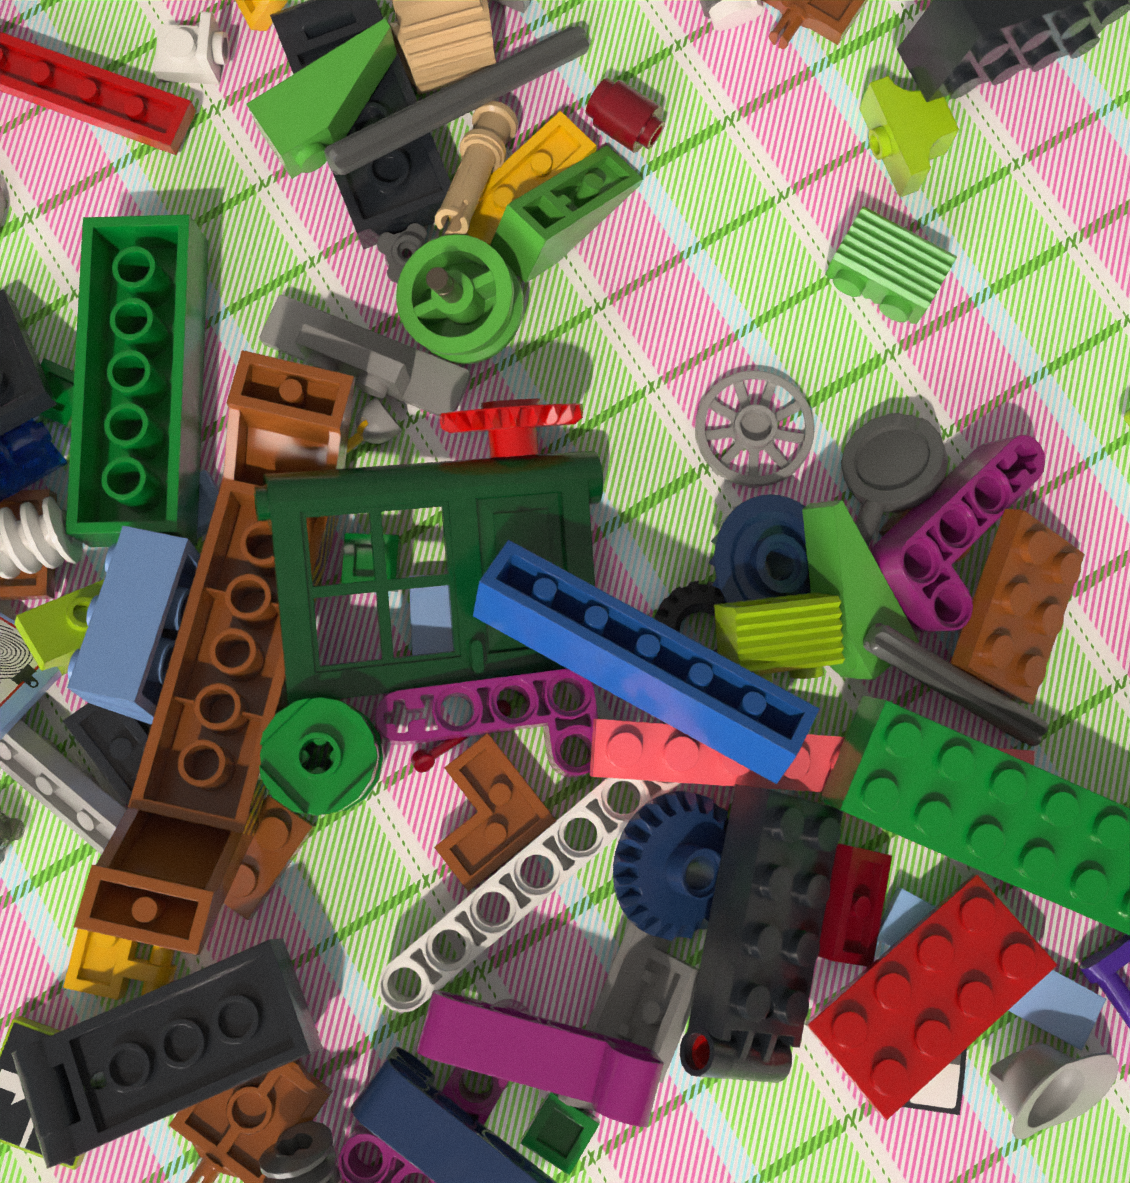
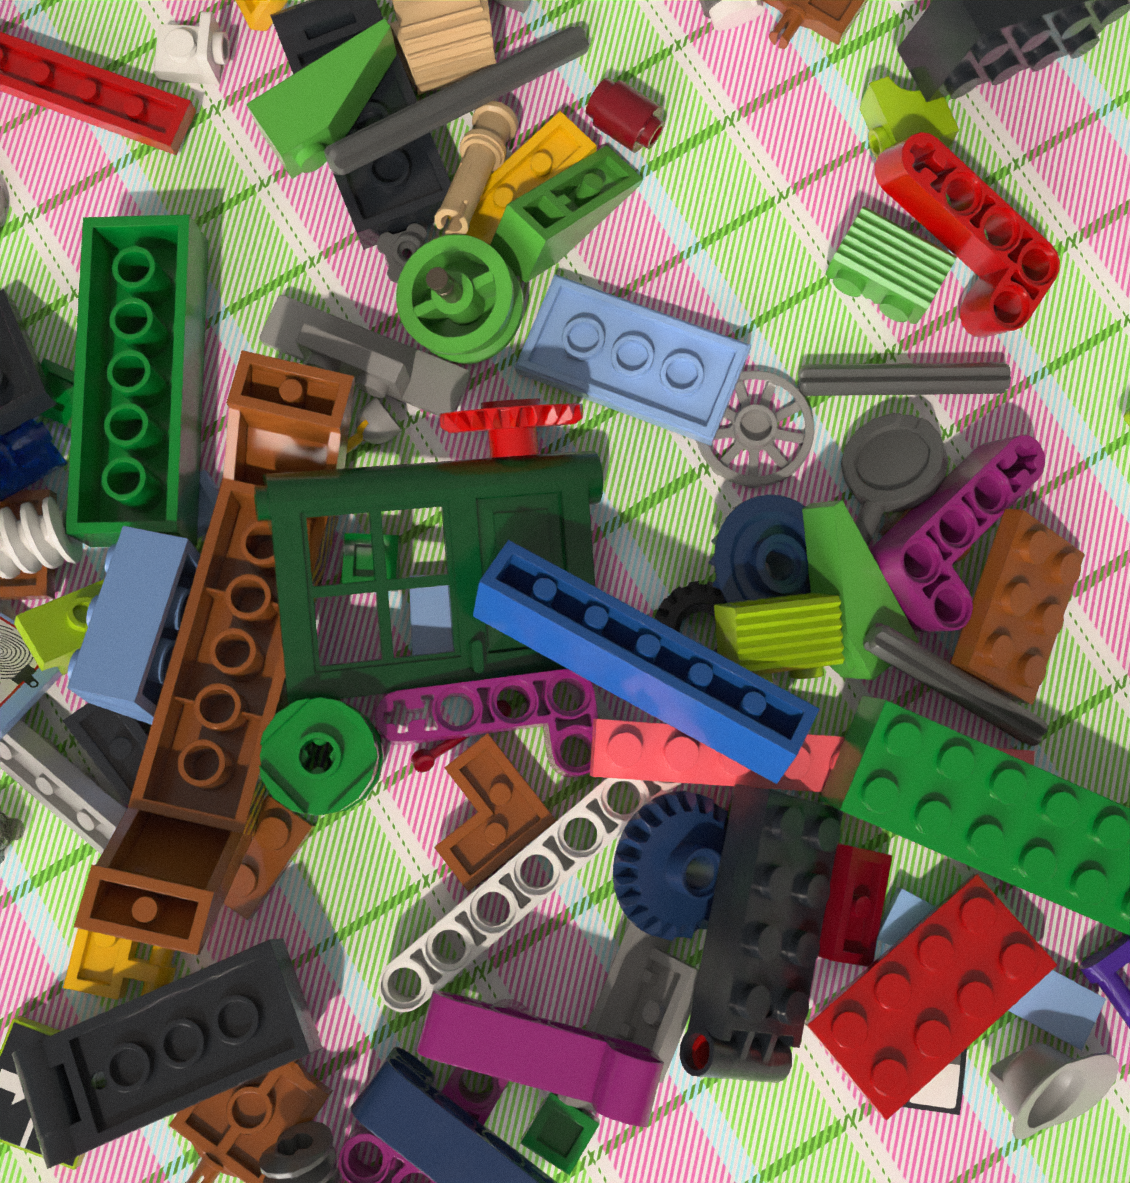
(633, 359): none -> light blue tile
(904, 379): none -> dark grey axle
(918, 177): none -> red beam

